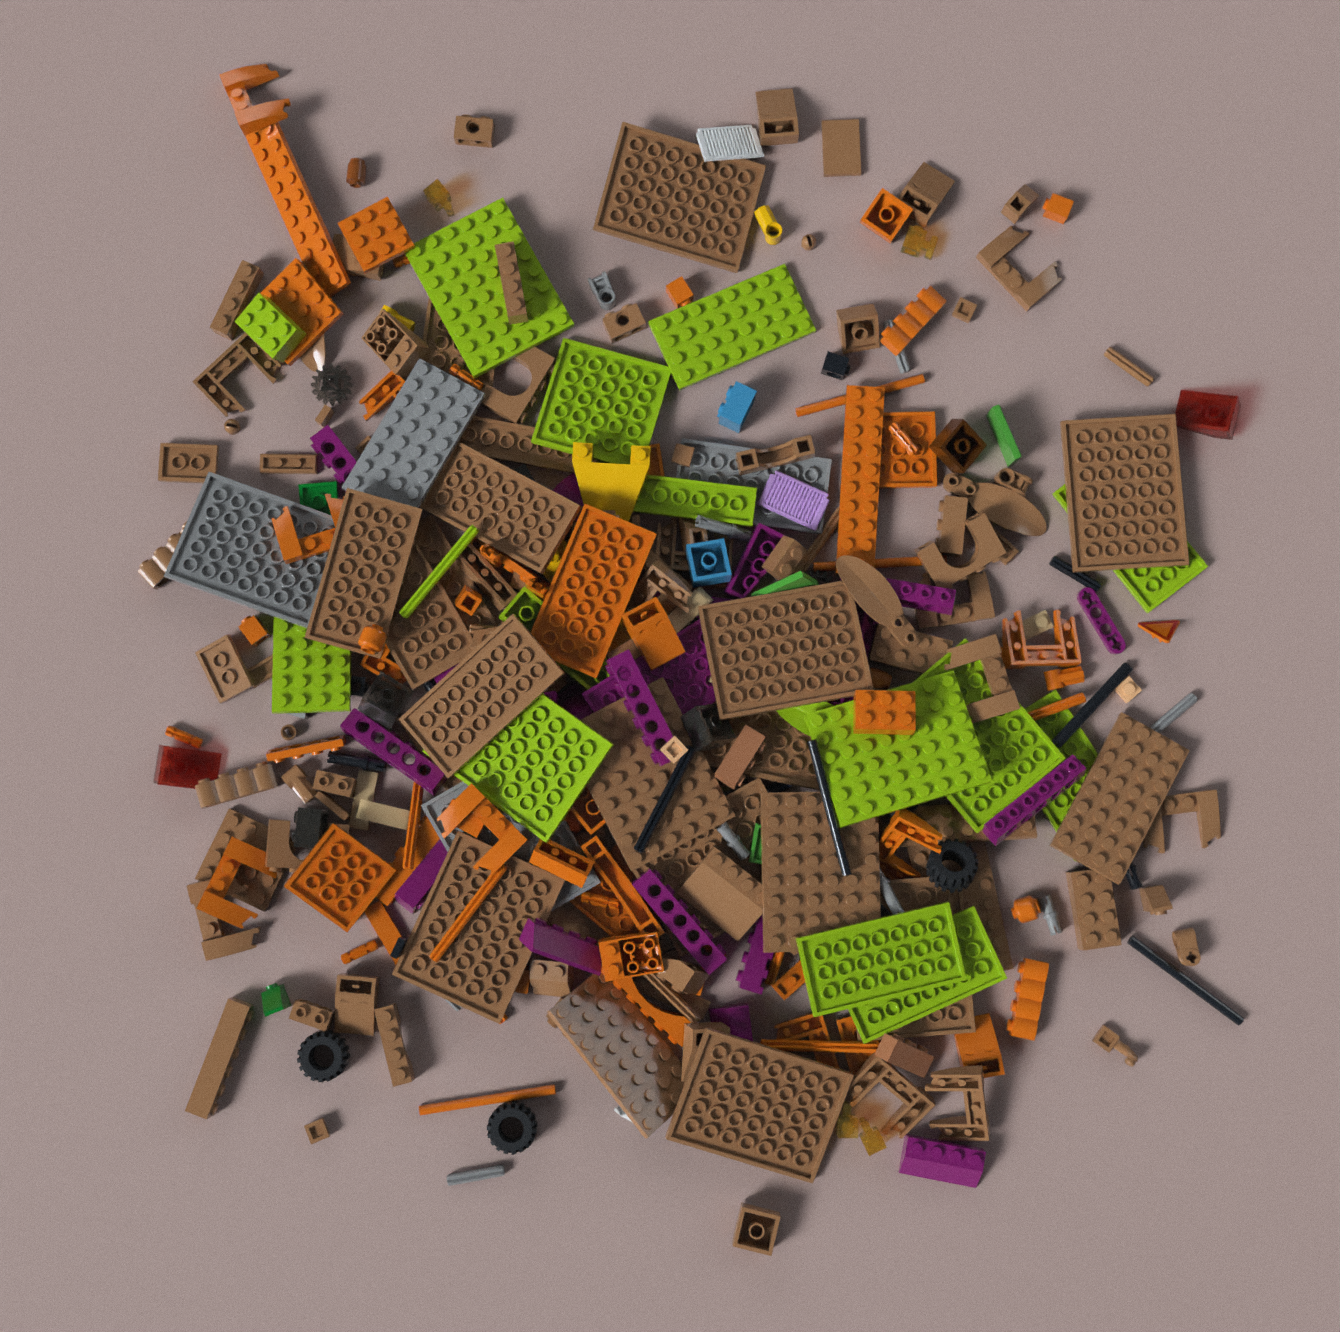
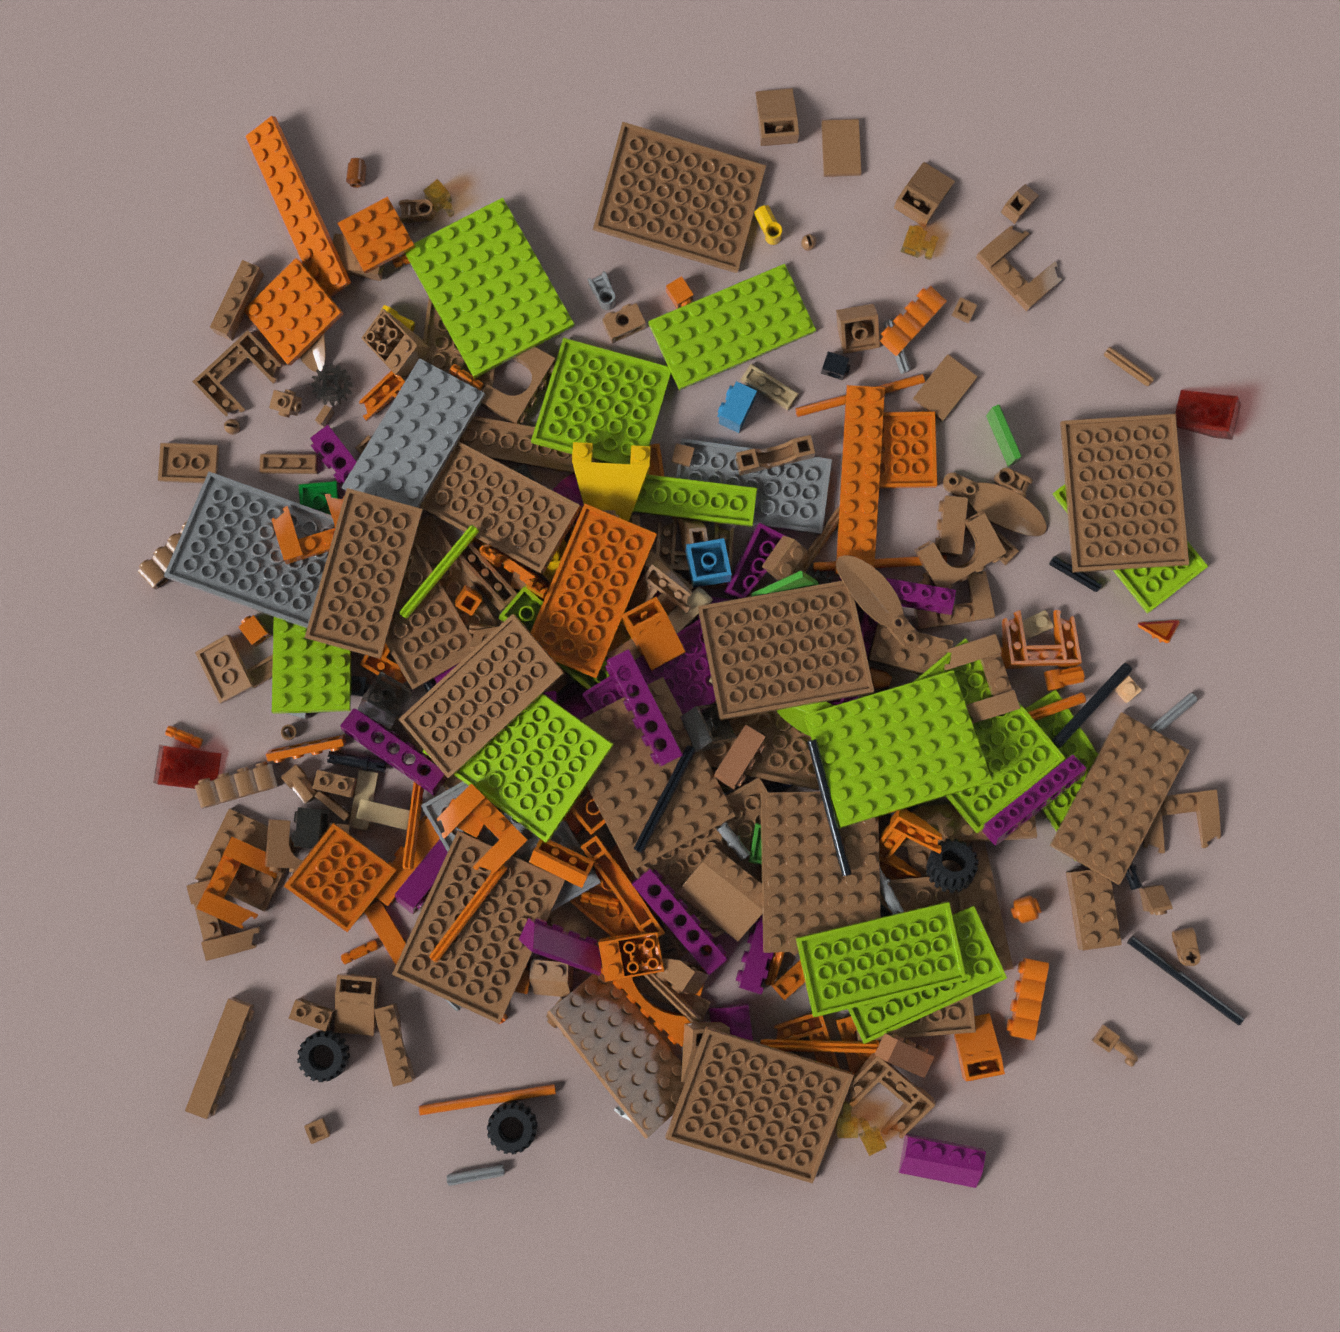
(252, 117): orange wedge -> none
(270, 327): lime brick -> none
(275, 999): green slope -> none
(286, 403): none -> medium nougat brick
(372, 639): orange head -> none
(399, 946): black tile -> none
(412, 210): none -> medium nougat piece
(482, 138): medium nougat brick -> none
(511, 283): medium nougat brick -> none
(674, 749): light nougat plate -> none
(729, 143): white window -> none
(729, 530): light grey pin -> none
(756, 1229): medium nougat brick -> none
(769, 387): none -> tan tile
(794, 500): lavender window -> none
(884, 712): orange brick -> none
(886, 215): orange slope -> none
(903, 438): orange axle -> none
(945, 387): none -> medium nougat tile
(957, 445): reddish brown brick -> none
(975, 1124): medium nougat wedge -> none
(1050, 915): light grey pin -> none
(1057, 208): orange brick -> none
(1103, 619): magenta beam -> none

